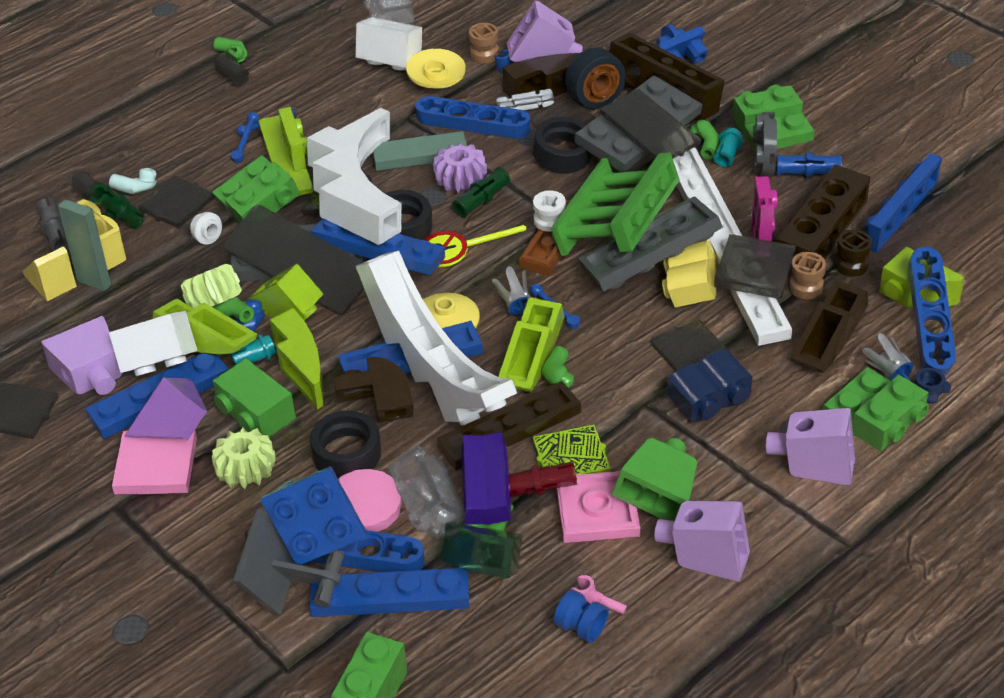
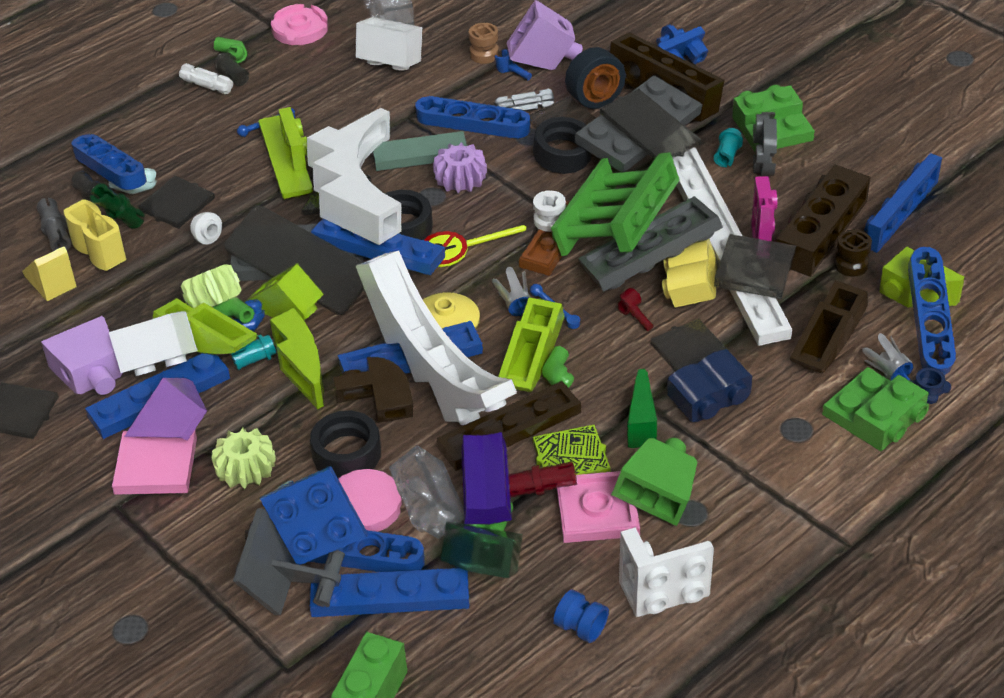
(84, 244): sand green tile -> none
(109, 162): none -> blue beam
(206, 78): none -> white axle
(237, 155): blue hinge -> none
(253, 399): bright green brick -> none
(257, 185): bright green plate -> none
(299, 25): none -> bright pink tile
(435, 68): light yellow dish -> none
(481, 192): dark green pin -> none
(537, 74): dark brown slope -> none
(587, 585): bright pink hand -> none
(629, 301): none -> dark red hand
(642, 414): none -> green slope
(664, 579): none -> white bracket
(705, 131): bright green arm -> none
(708, 537): lavender torso -> none
(806, 164): blue pin -> none
(807, 275): medium nougat wheel -> none
(817, 445): lavender torso -> none

